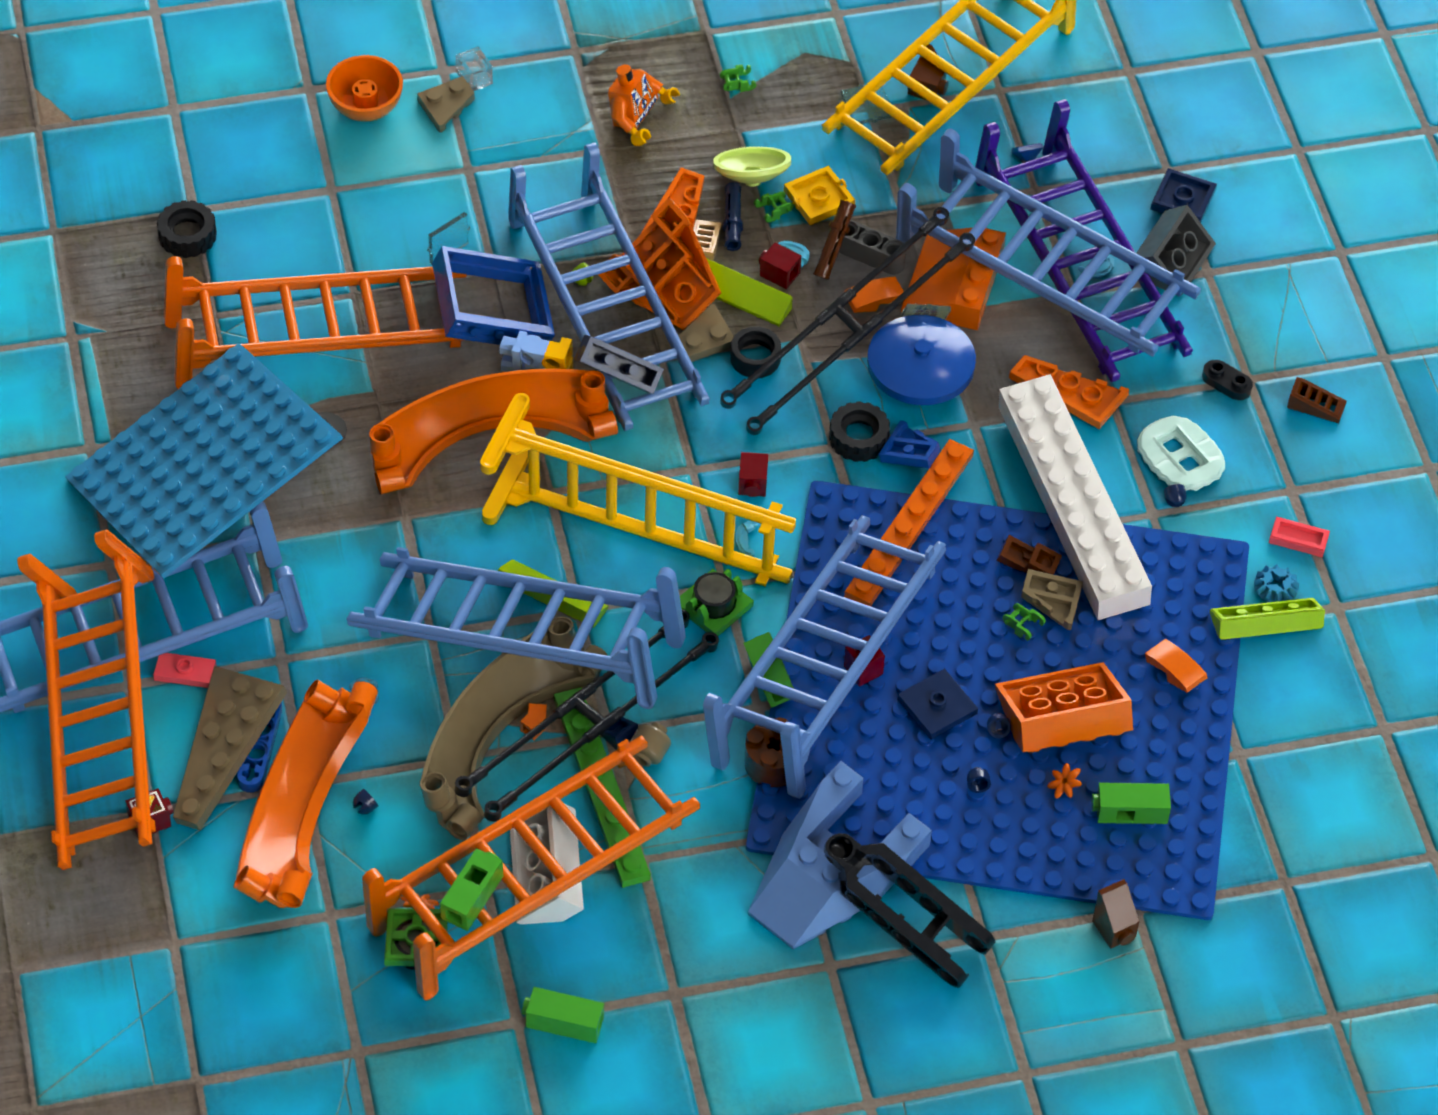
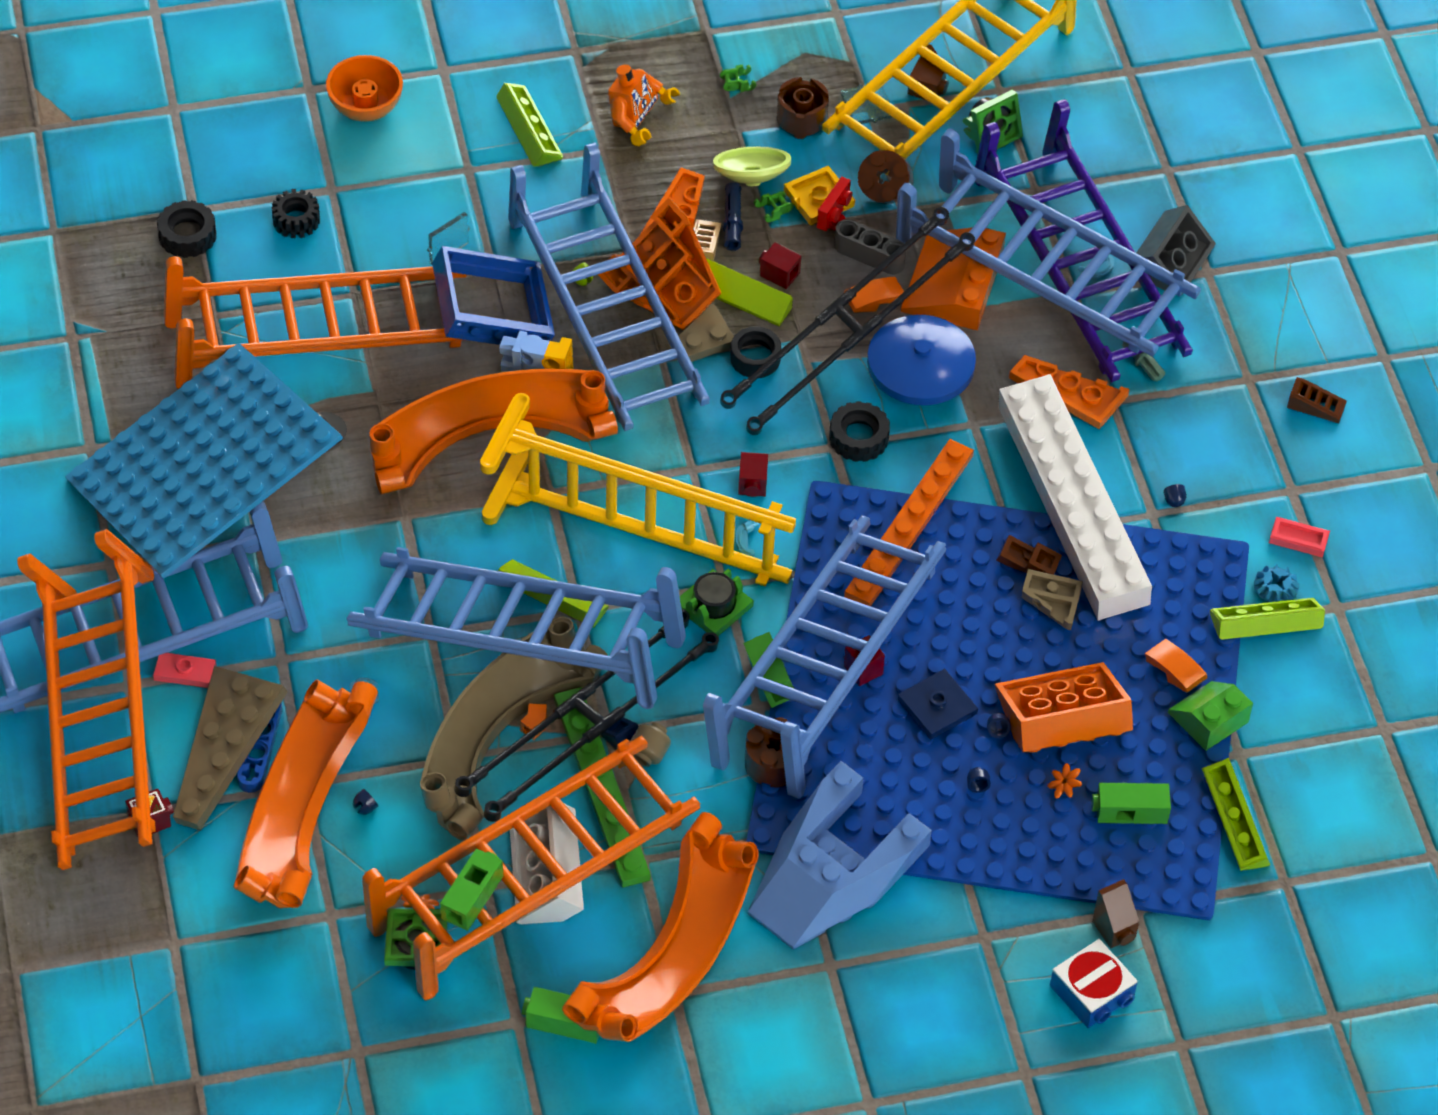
(295, 202): none -> black tyre
(446, 101): dark tan wing -> none
(474, 68): clear brick -> none
(528, 124): none -> lime slope
(618, 364): brick -> none
(703, 912): none -> orange panel
(799, 249): medium azure piece -> none
(802, 107): none -> reddish brown brick
(831, 209): none -> red hinge
(838, 229): reddish brown pin -> none
(851, 857): black piece -> none
(870, 176): none -> reddish brown brick
(909, 448): blue wing -> none
(931, 310): clear light blue piece -> none
(1003, 111): none -> bright green piece
(1027, 152): blue slope -> none
(1030, 615): bright green piece -> none
(1094, 983): none -> piece
(1148, 364): none -> sand green axle
(1183, 189): dark blue plate -> none
(1195, 444): light aqua piece -> none
(1213, 713): none -> bright green slope
(1225, 378): black plate -> none
(1235, 815): none -> lime slope

